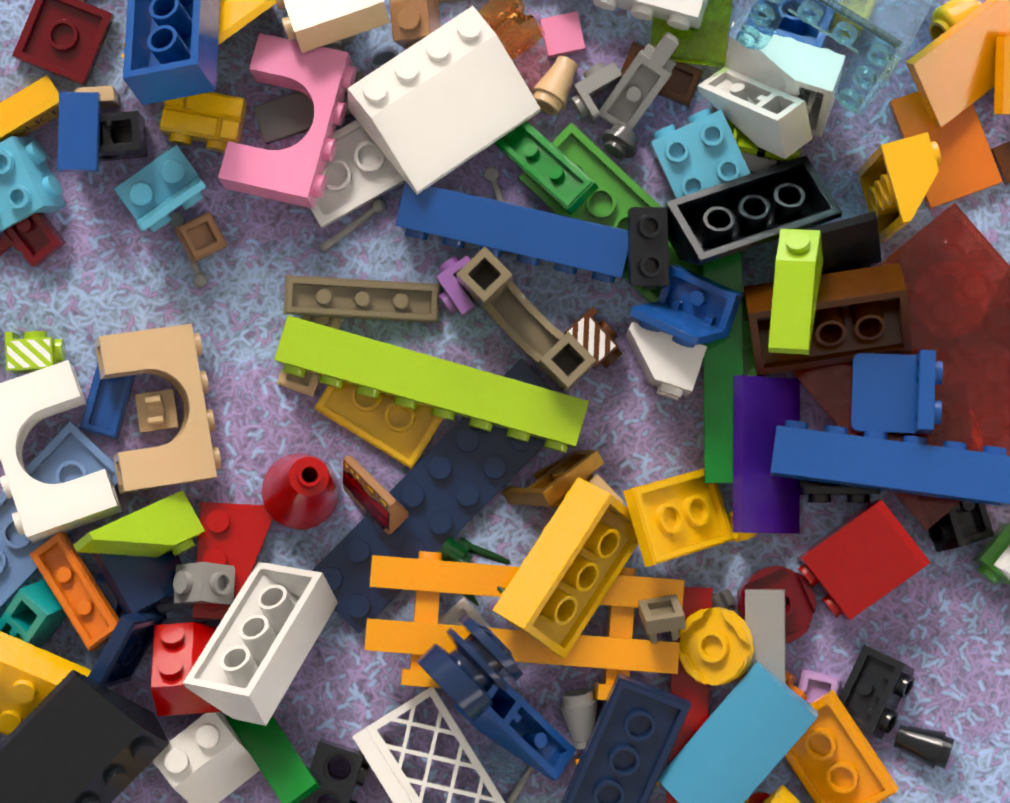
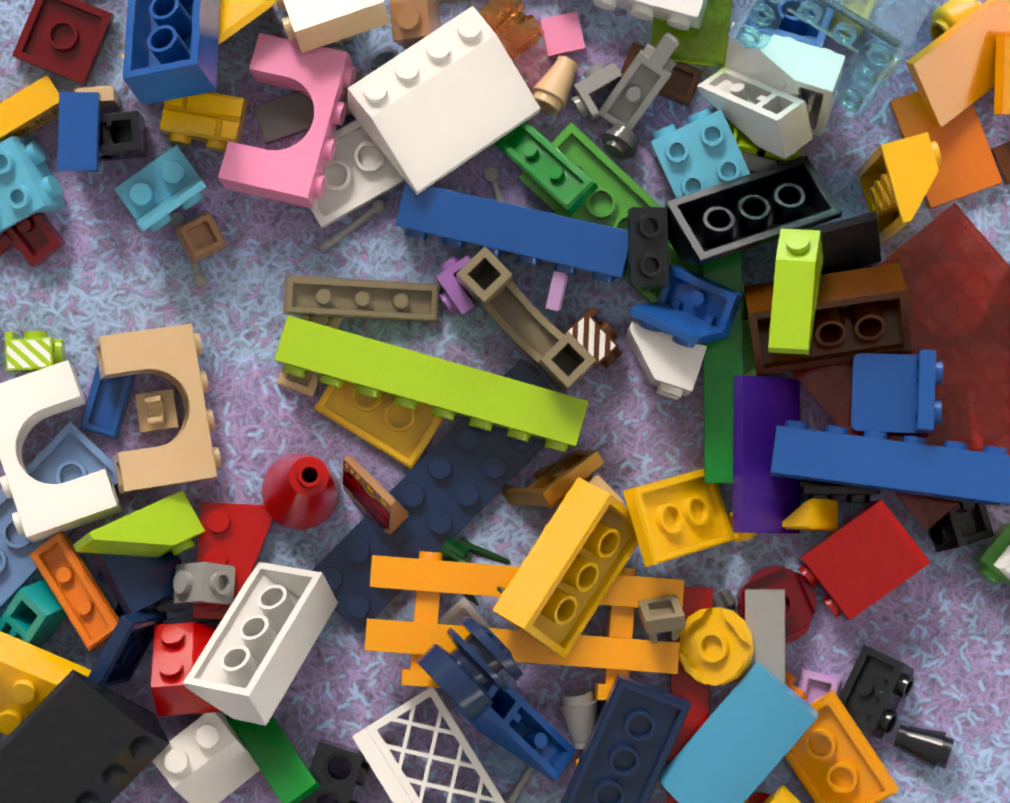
(557, 290): none -> lavender tile
(814, 516): none -> yellow slope

